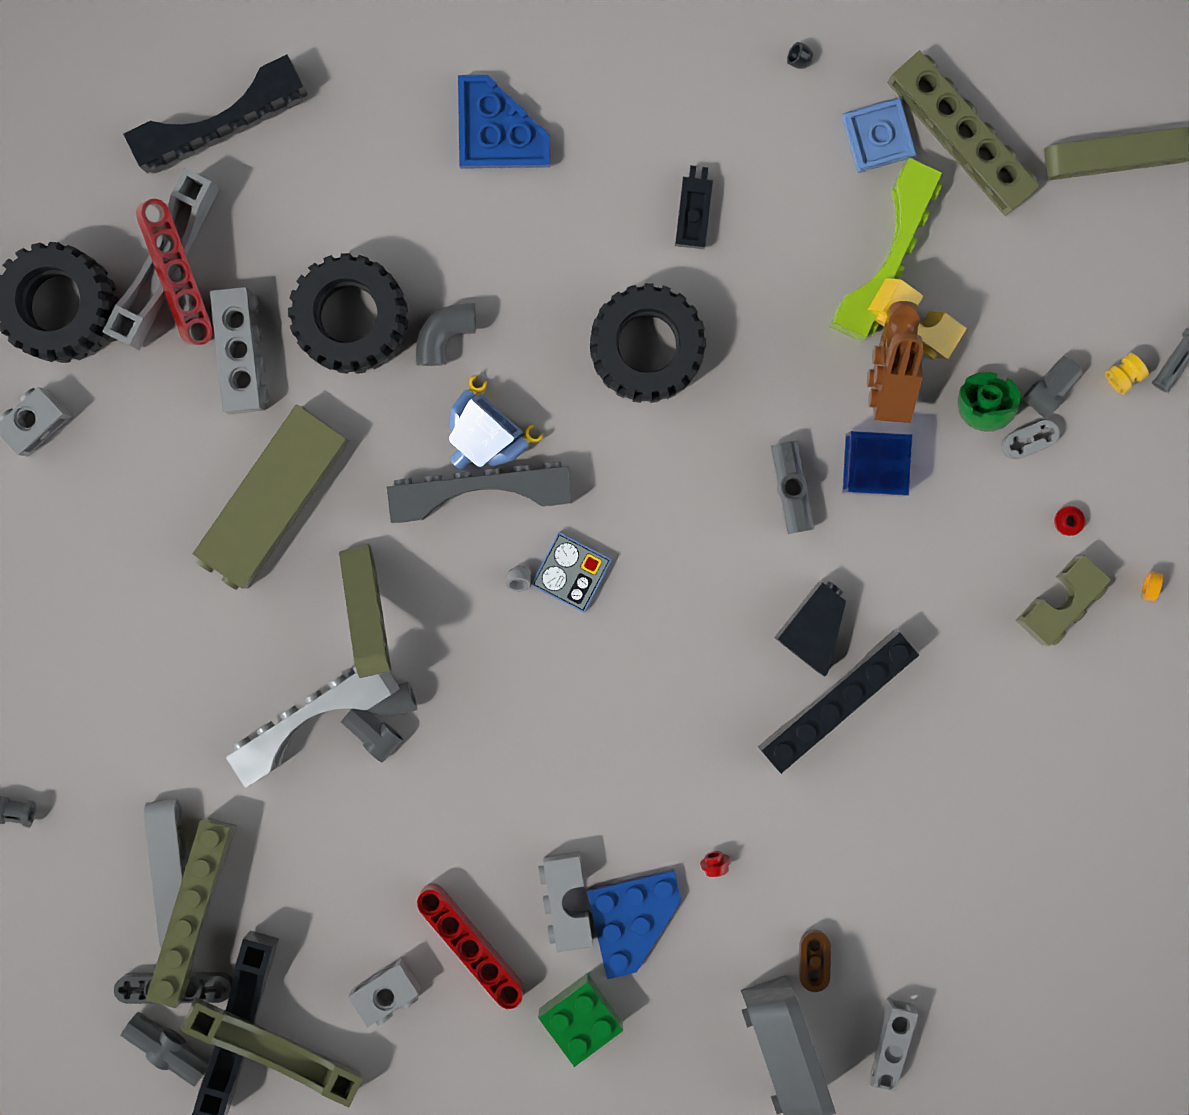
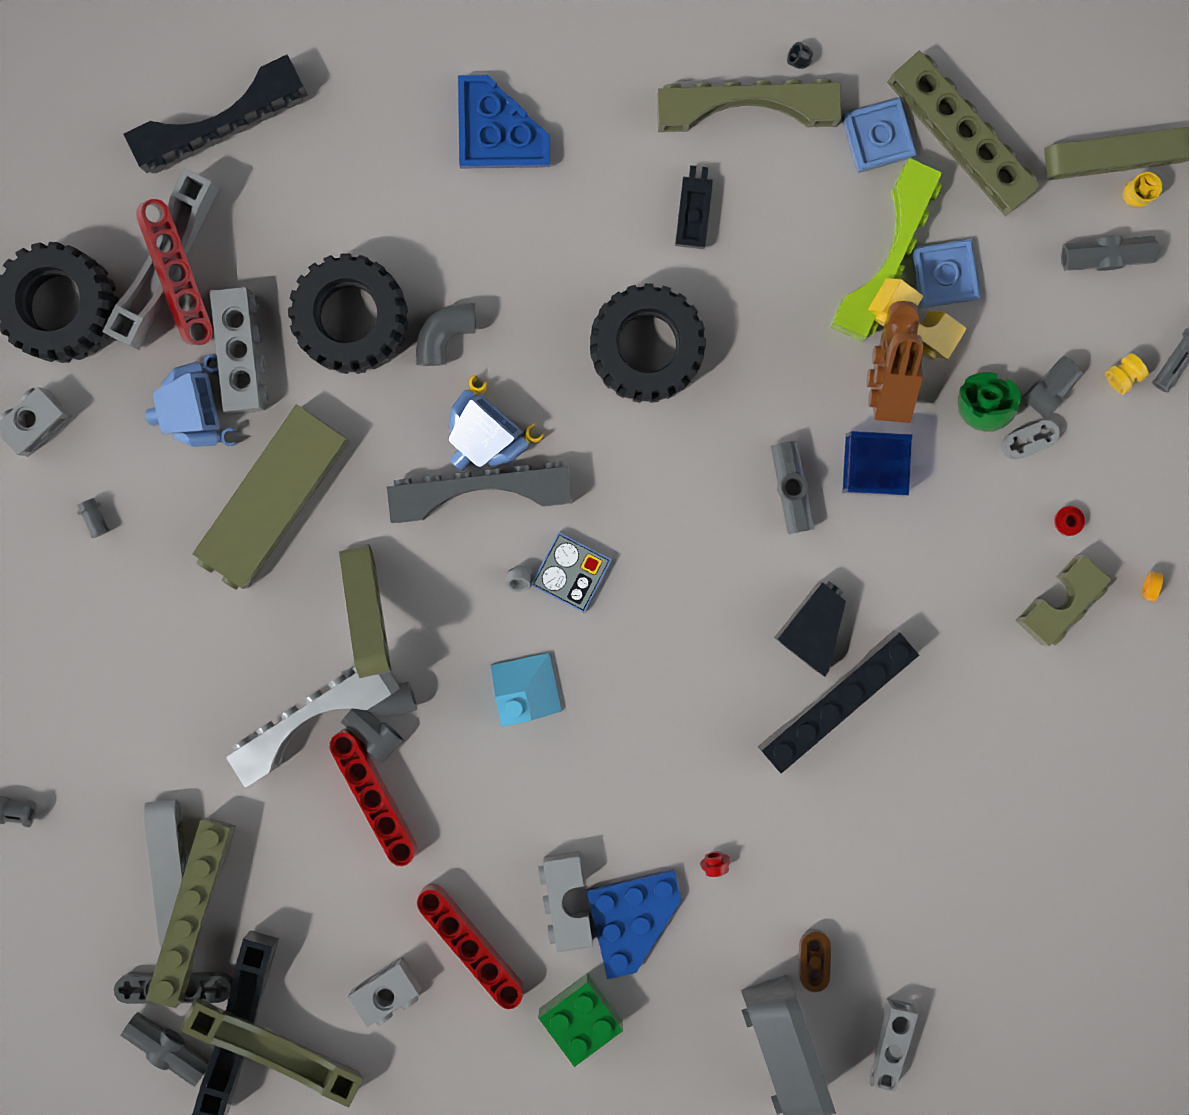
(93, 518): none -> dark grey pin
(187, 406): none -> medium blue torso
(373, 812): none -> red beam
(525, 689): none -> medium azure slope
(809, 103): none -> olive arch
(945, 273): none -> medium blue tile
(1109, 253): none -> dark grey piece
(1148, 186): none -> yellow wheel

